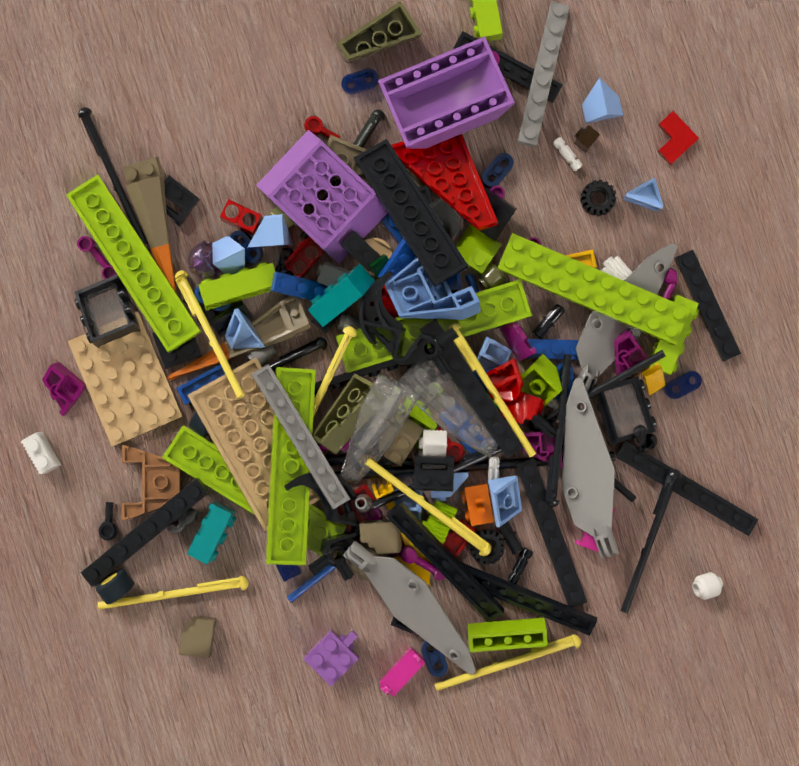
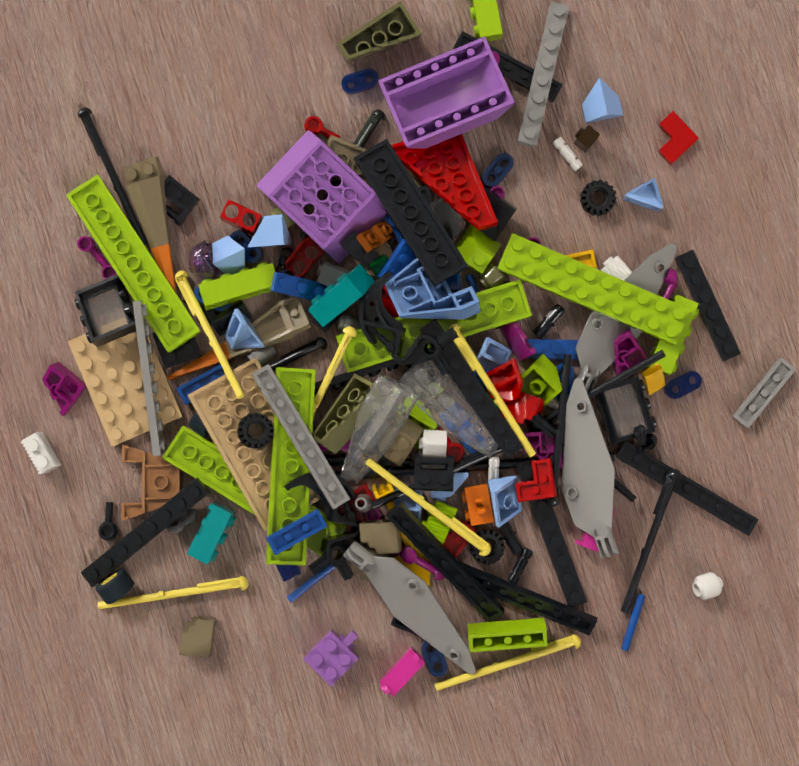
(148, 369): none -> light grey plate
(267, 433): none -> black tyre
(296, 532): none -> blue plate
(376, 236): none -> dark orange slope
(543, 484): none -> red tile
(633, 622): none -> blue bar
(763, 392): none -> light grey plate

